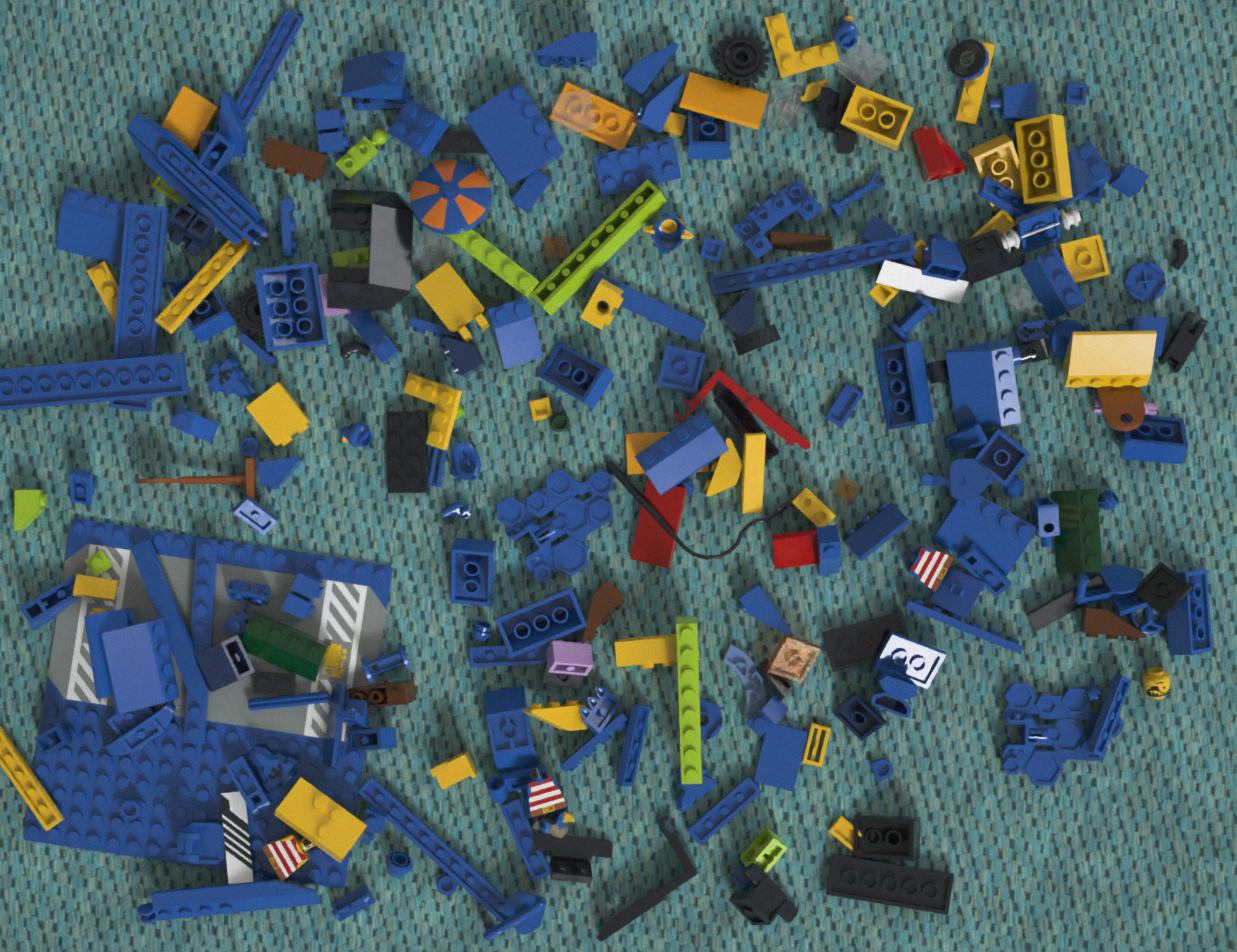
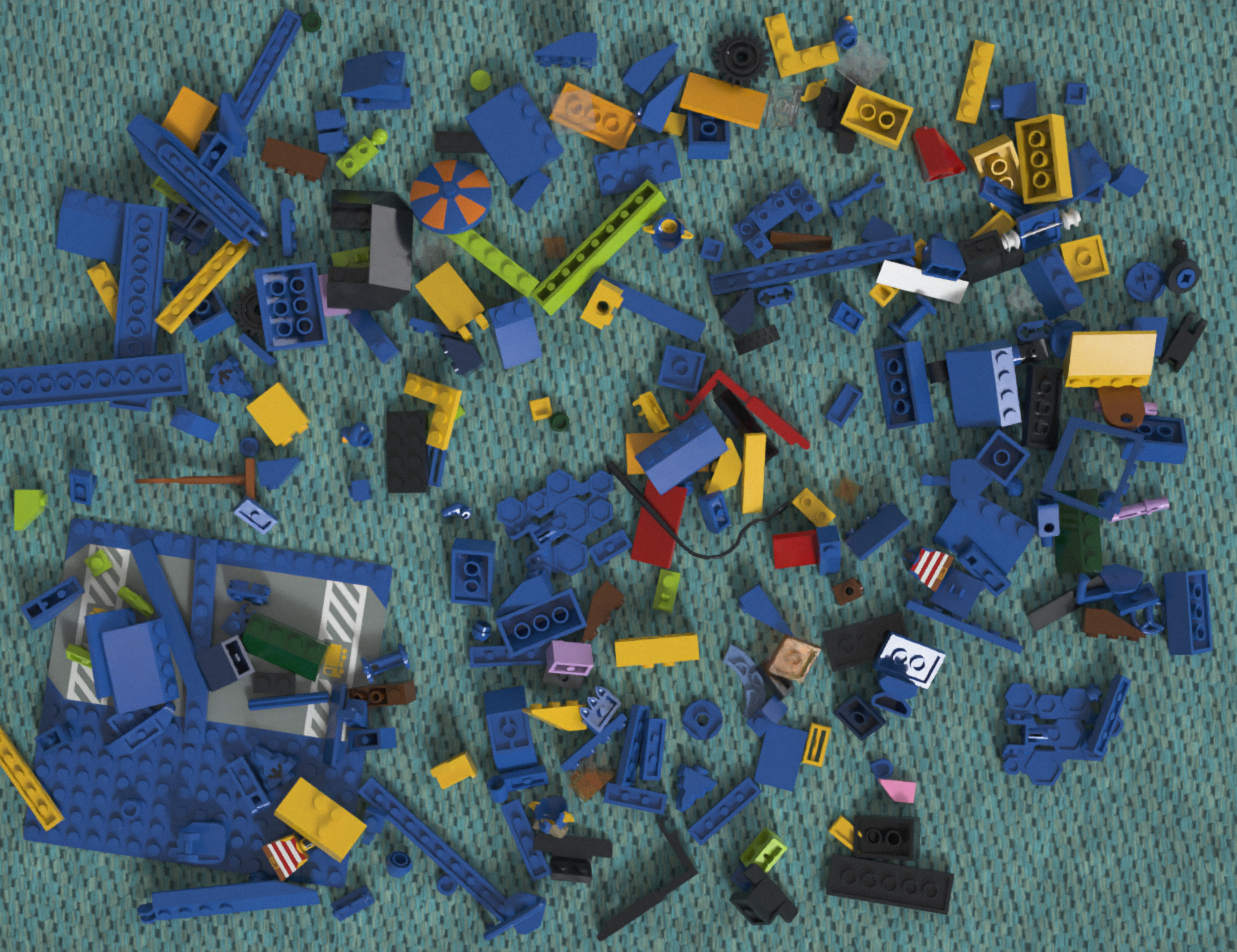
(79, 655): none -> lime plate
(95, 588): yellow tile -> none
(136, 601): none -> lime axle
(236, 838): sticker -> none
(299, 605): blue piece -> none
(311, 22): none -> dark green plate
(353, 347): black arm -> none
(360, 490): none -> blue plate
(418, 128): blue brick -> none
(465, 462): blue hat -> none
(480, 81): none -> lime tile
(531, 589): none -> blue slope
(541, 795): torso -> none
(576, 375): blue slope -> none
(589, 781): none -> clear orange slope
(610, 547): none -> blue plate
(635, 798): none -> blue plate
(652, 748): none -> blue plate
(653, 412): none -> yellow plate
(666, 590): none -> lime plate
(688, 700): lime brick -> none
(714, 511): none -> blue slope
(777, 301): none -> blue beam
(839, 590): none -> reddish brown brick
(845, 317): none -> blue slope
(899, 790): none -> bright pink tile
(965, 439): blue tile -> none
(968, 59): black tile -> none
(1042, 407): none -> black plate
(1130, 468): none -> blue windscreen
(1144, 507): none -> lavender pin
(1156, 683): yellow head -> none
(1162, 589): black tile -> none
(1181, 275): none -> black wheel

